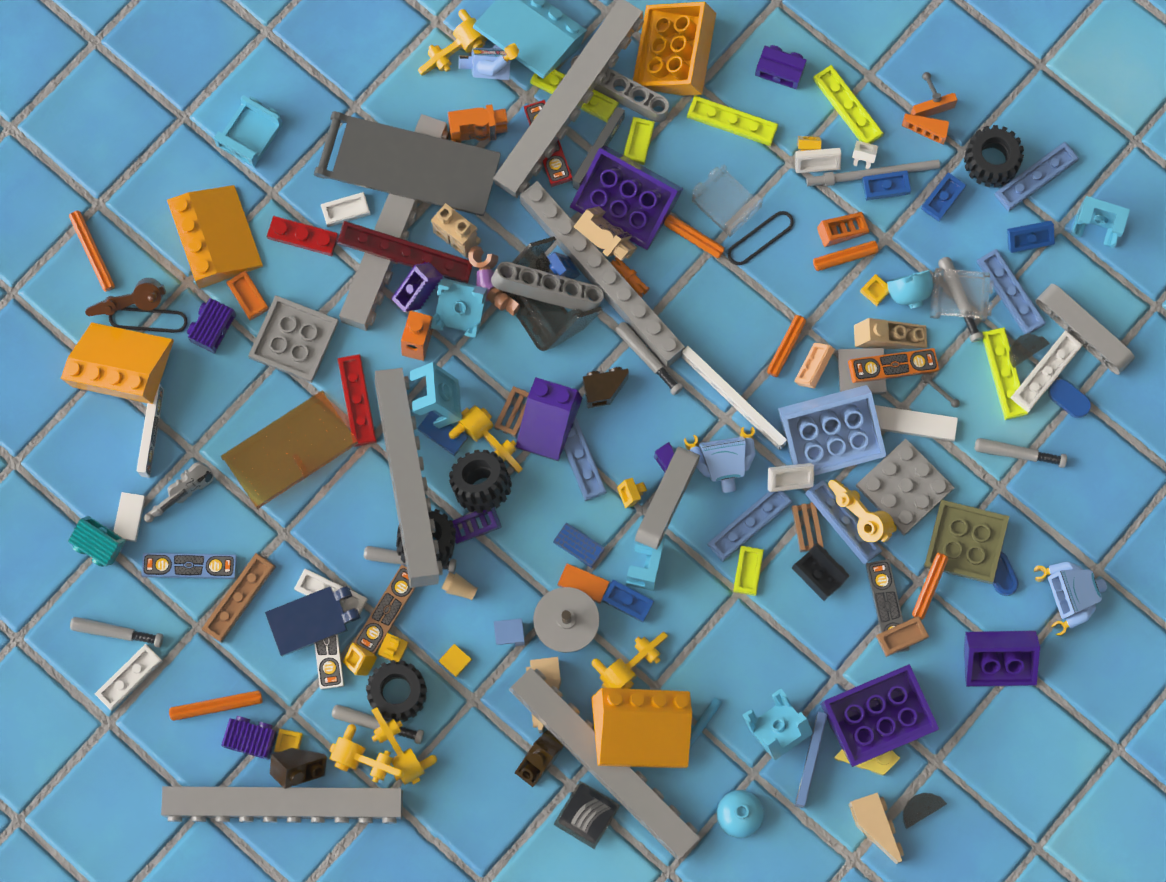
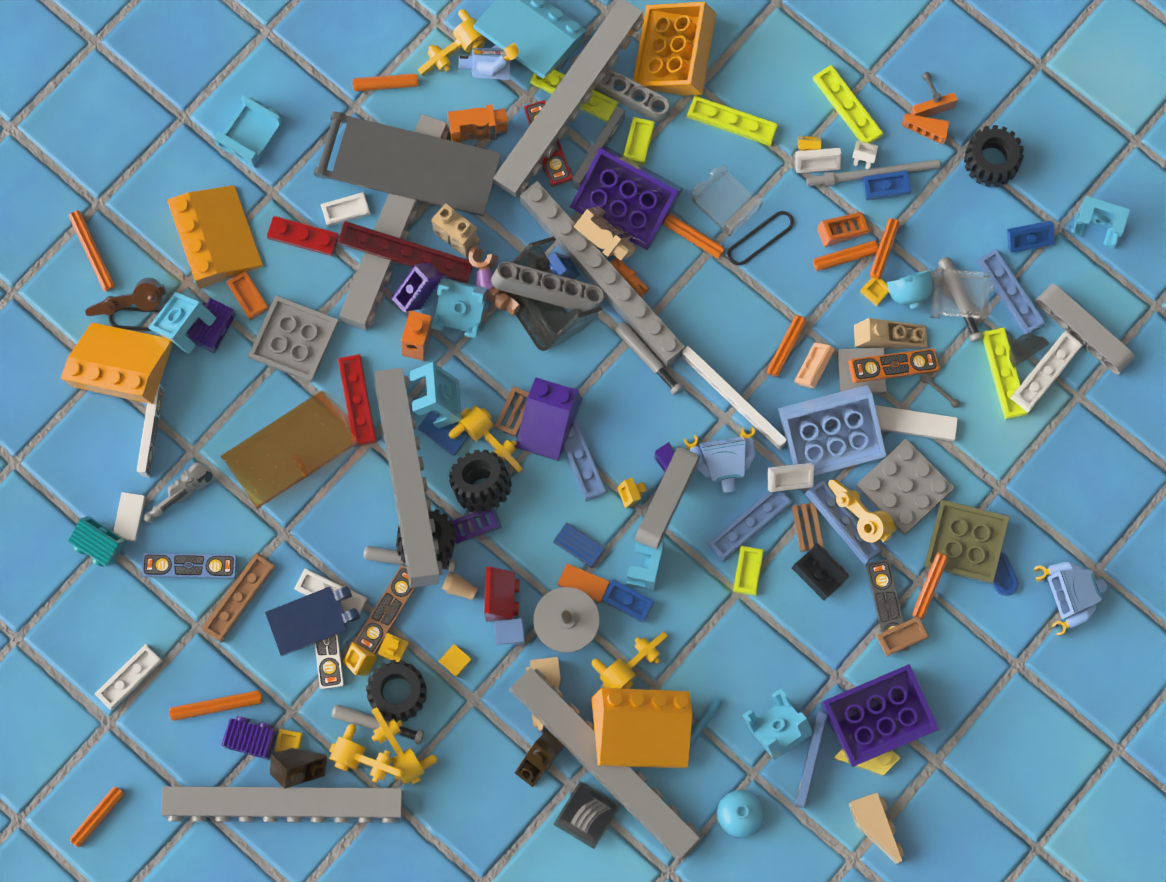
(96, 816): none -> orange axle
(103, 629): light grey piece -> none
(177, 318): none -> medium azure panel
(385, 82): none -> orange axle
(500, 595): none -> red slope
(603, 387): dark brown slope -> none
(781, 66): dark purple brick -> none
(884, 248): none -> orange axle
(920, 807): clear smoke tile -> none
(943, 196): blue plate -> none
(1001, 658): dark purple slope -> none
(1013, 451): light grey piece -> none
(1036, 176): medium blue tile -> none
(1069, 398): blue tile -> none

